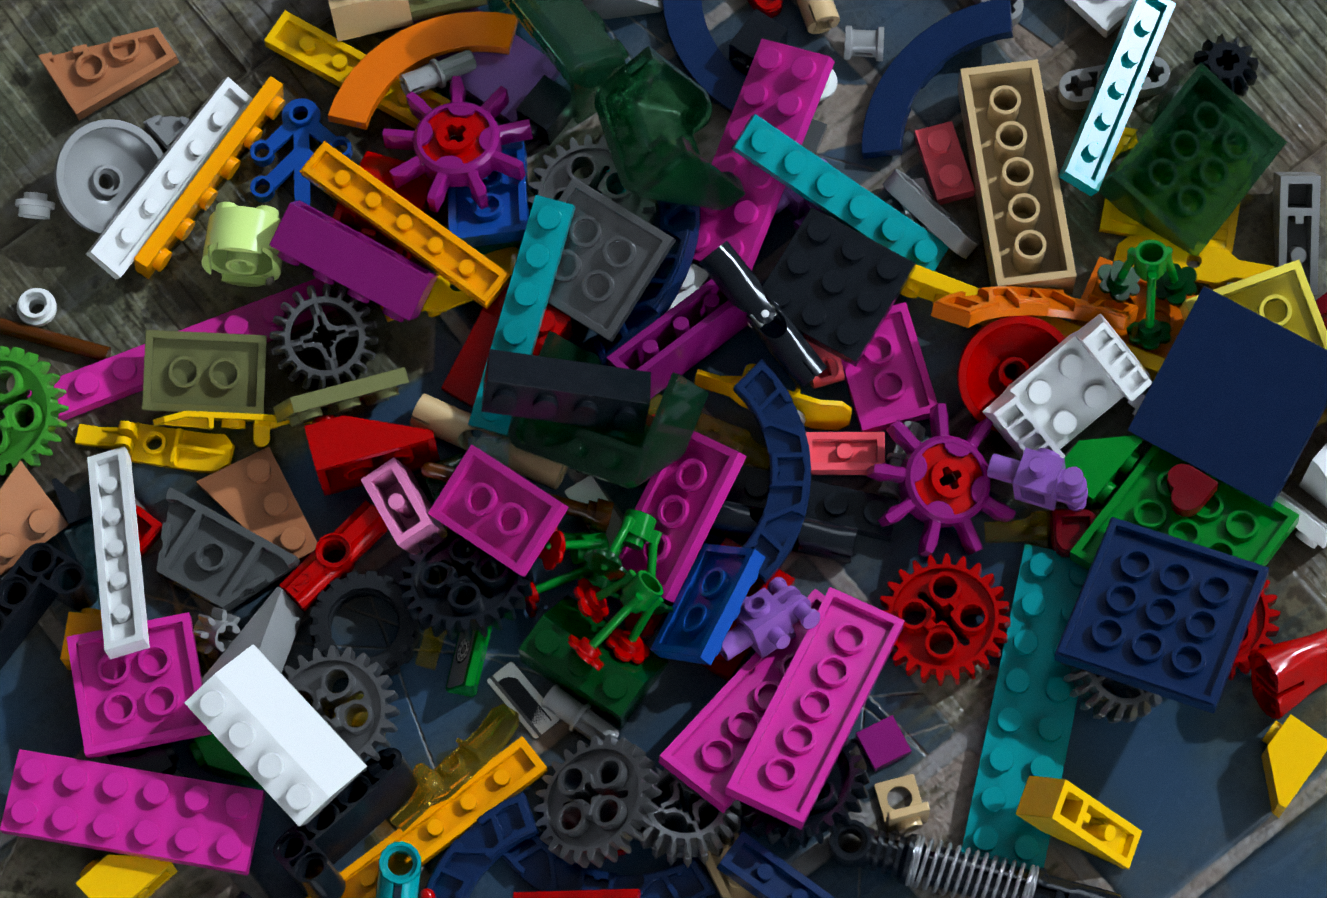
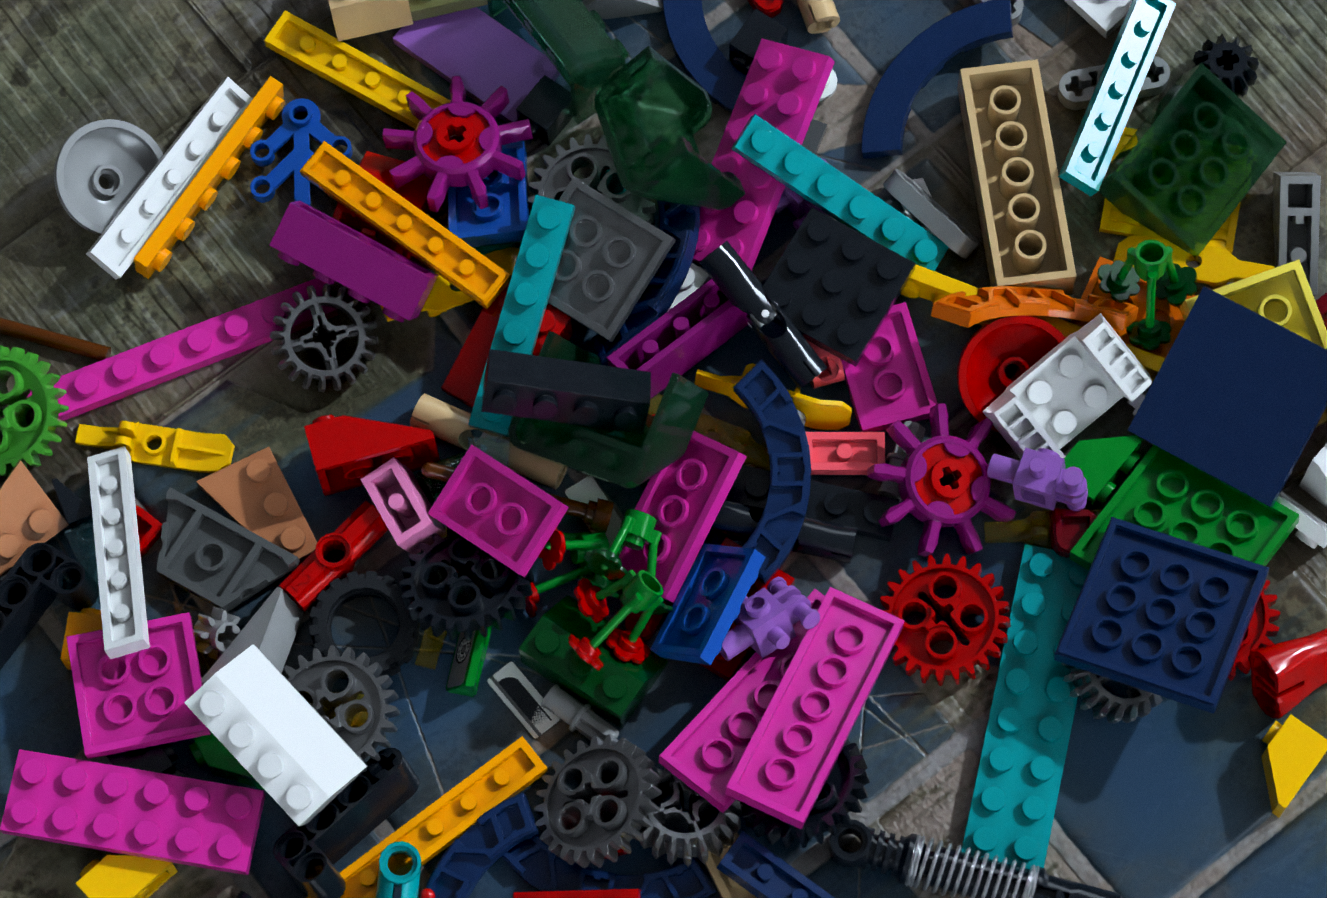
(31, 298): white plate -> none
(34, 206): white plate -> none
(107, 71): nougat wing -> none
(165, 128): light grey tile -> none
(202, 419): yellow piece -> none
(204, 372): olive plate -> none
(240, 242): yellowish green brick -> none
(341, 397): olive plate -> none
(412, 49): orange tile -> none
(437, 73): light grey axle -> none
(458, 767): clear yellow piece -> none
(864, 43): light grey bush -> none
(883, 743): magenta tile -> none
(906, 818): tan bracket -> none
(944, 163): coral plate -> none
(1078, 819): yellow slope -> none
(1189, 489): dark red tile -> none

